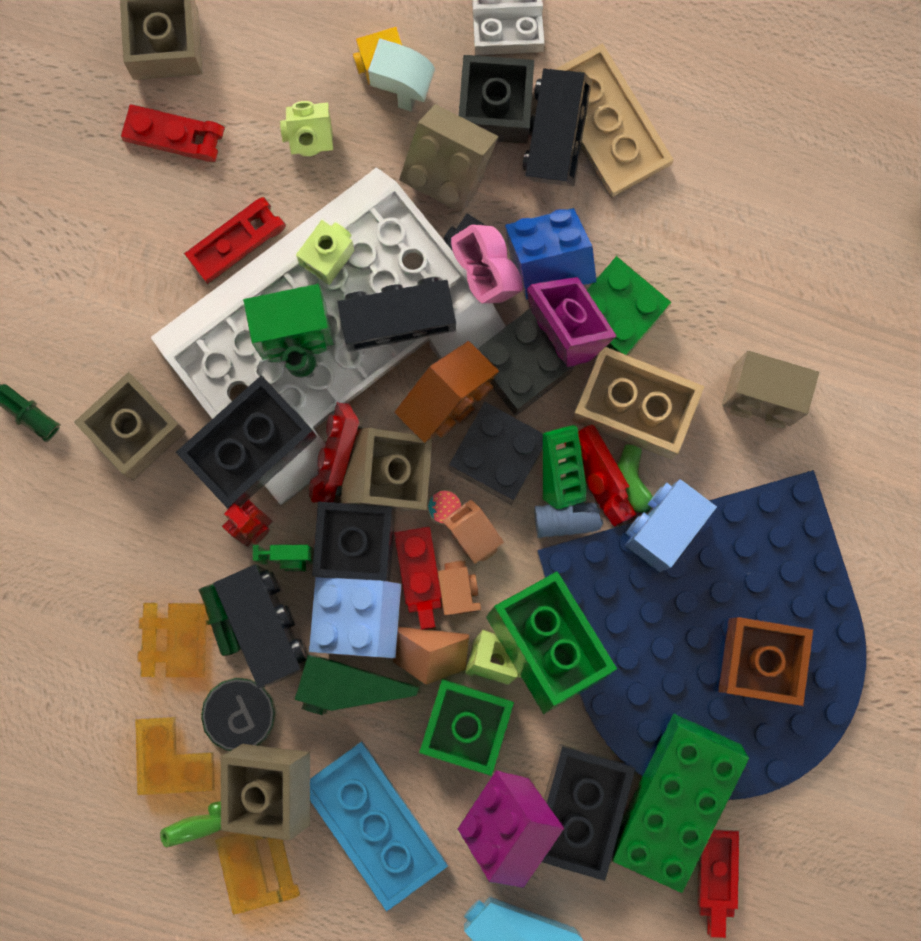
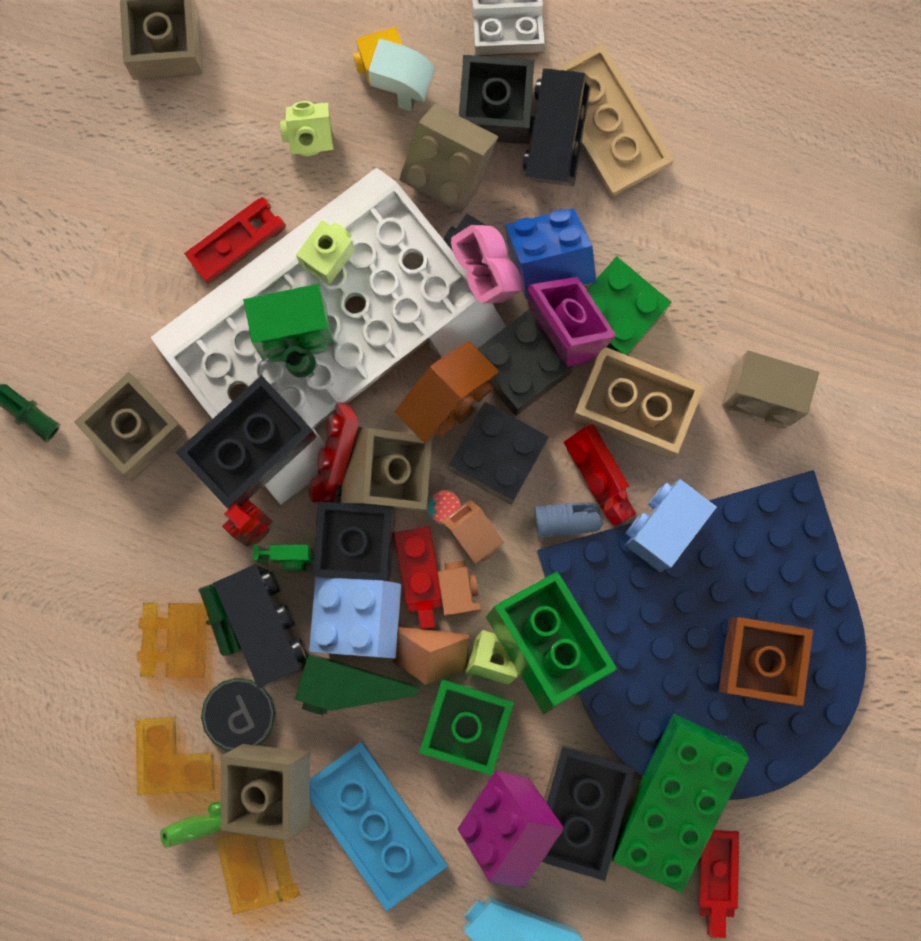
(171, 133): red plate -> none
(396, 314): black brick -> none
(569, 489): green slope -> none
(637, 492): bright green arm -> none

